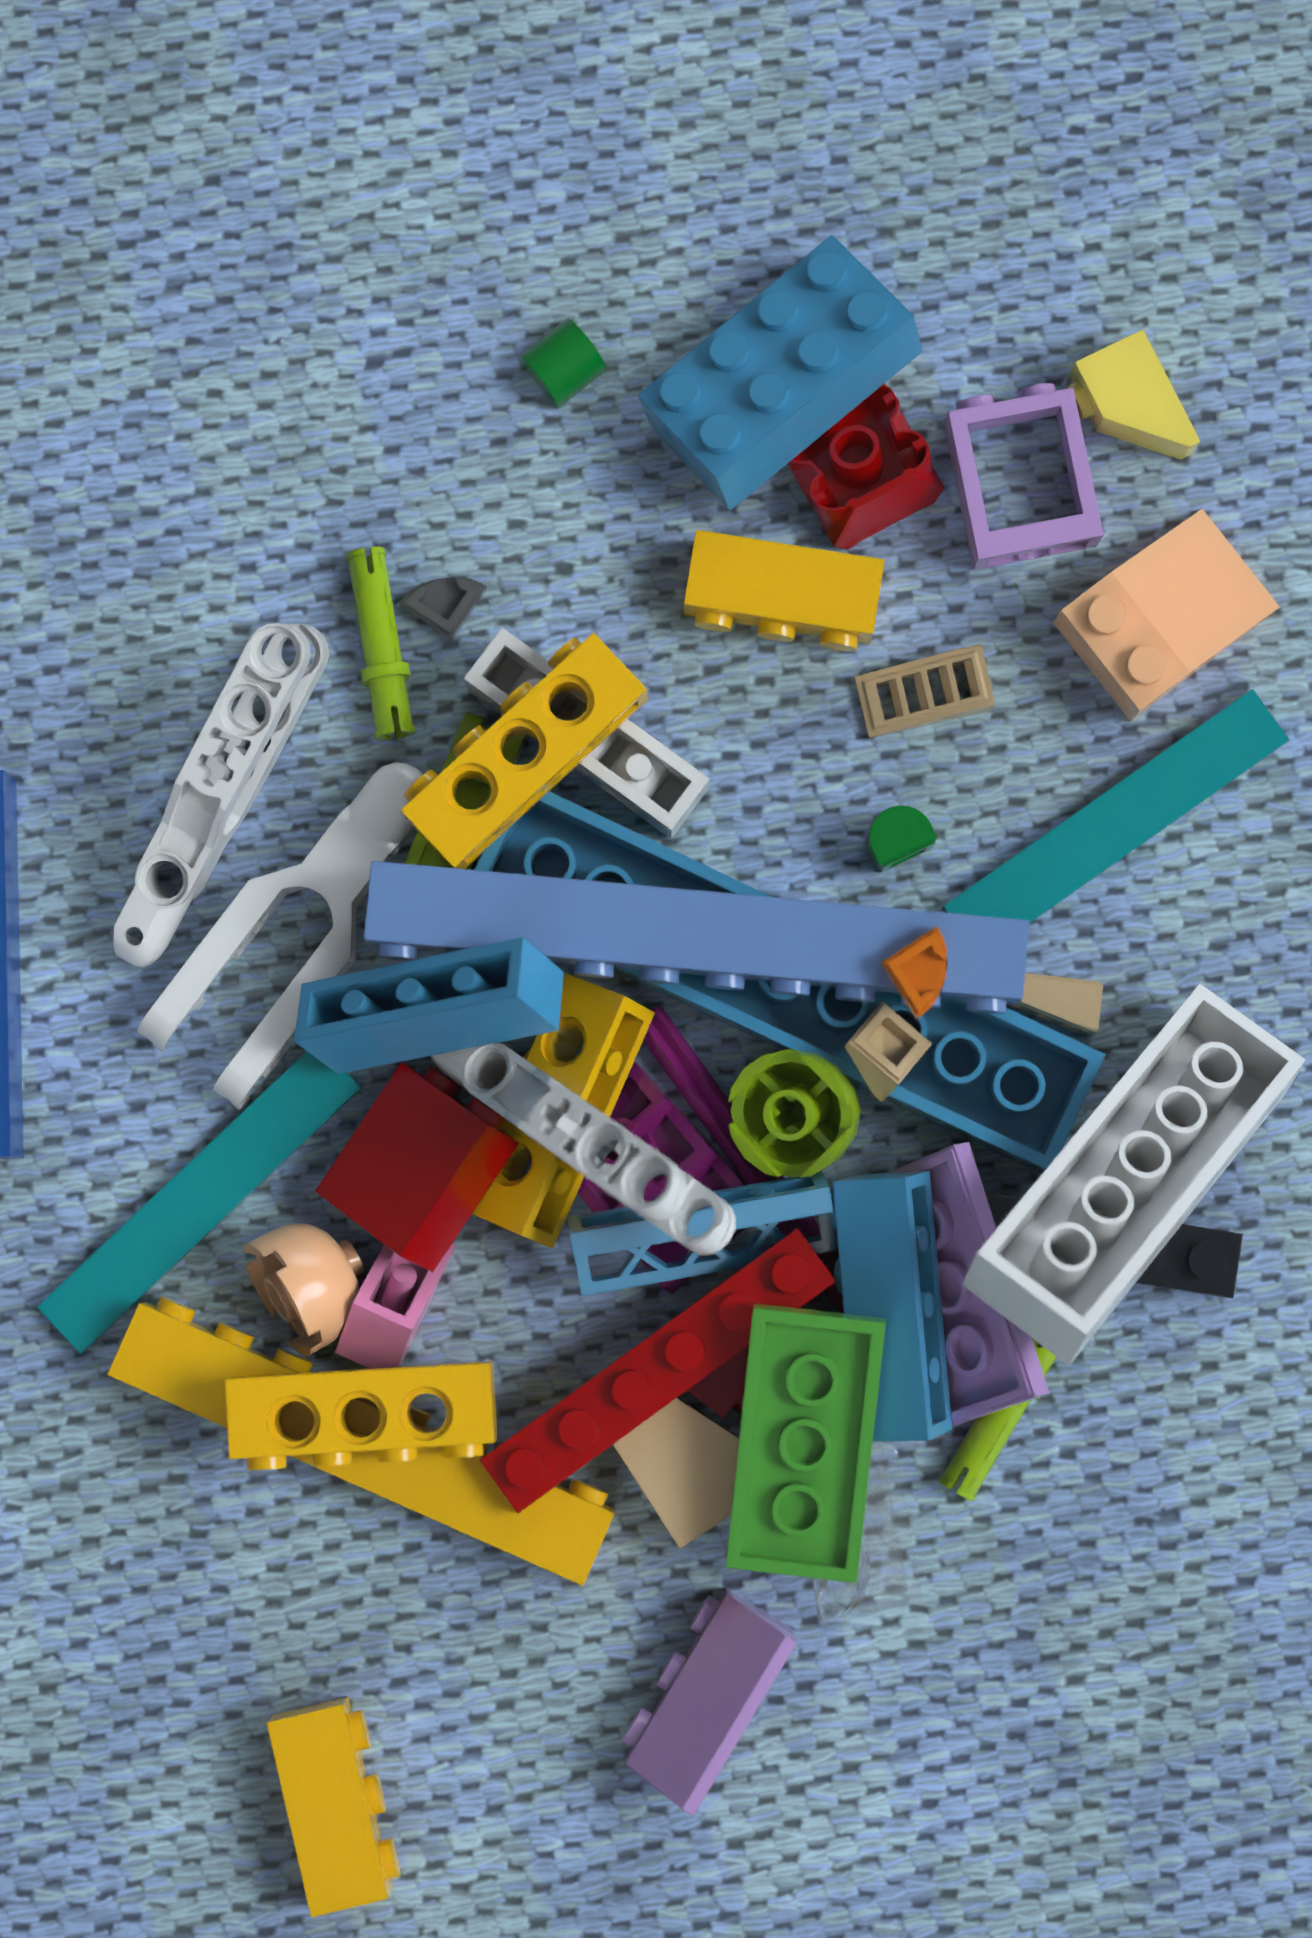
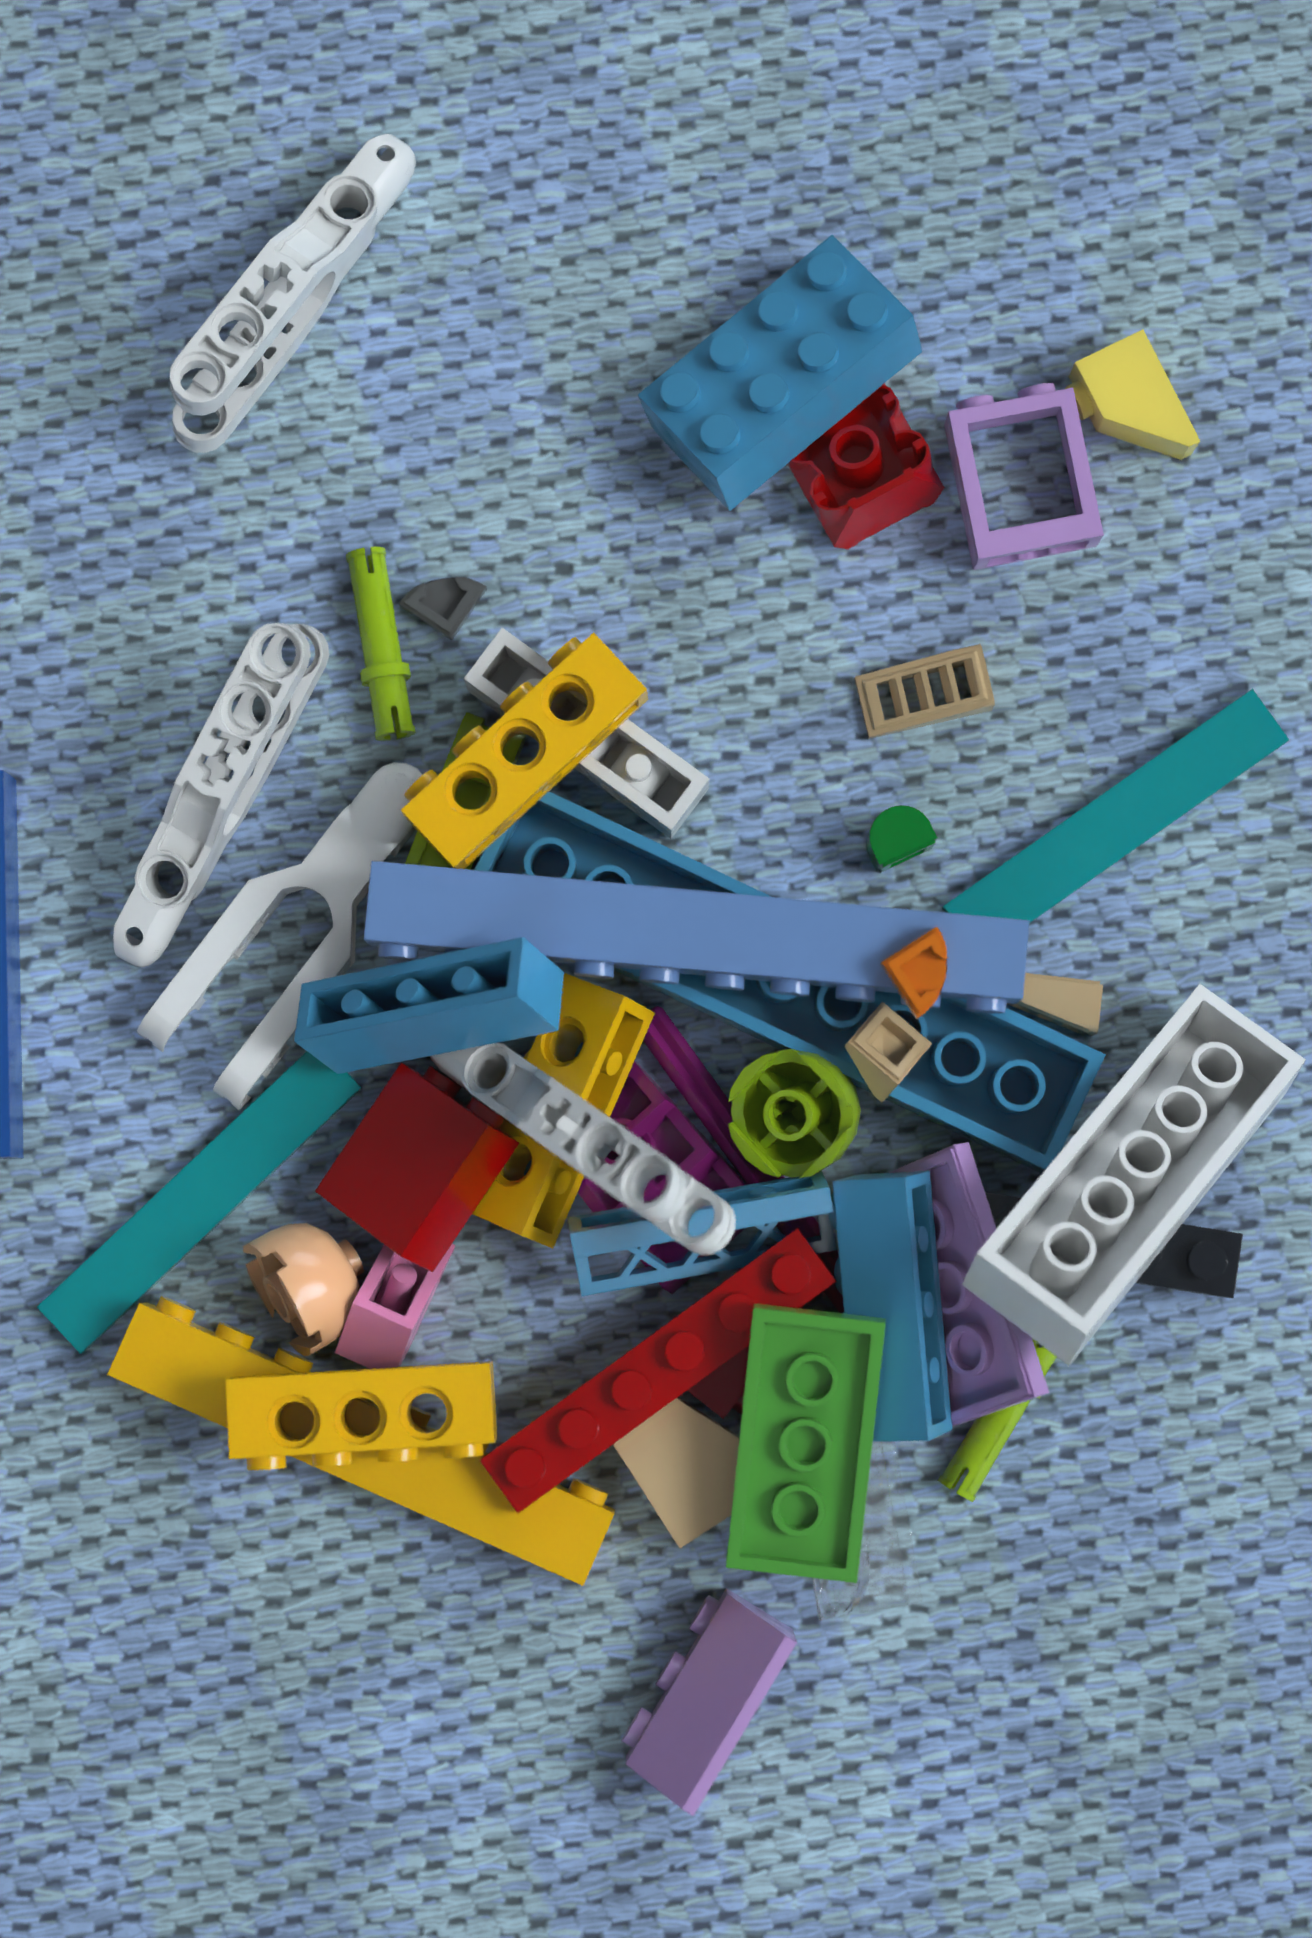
(303, 273): none -> white piece
(333, 1806): yellow brick -> none
(563, 362): green brick -> none
(783, 590): yellow brick -> none
(1165, 614): light nougat slope -> none

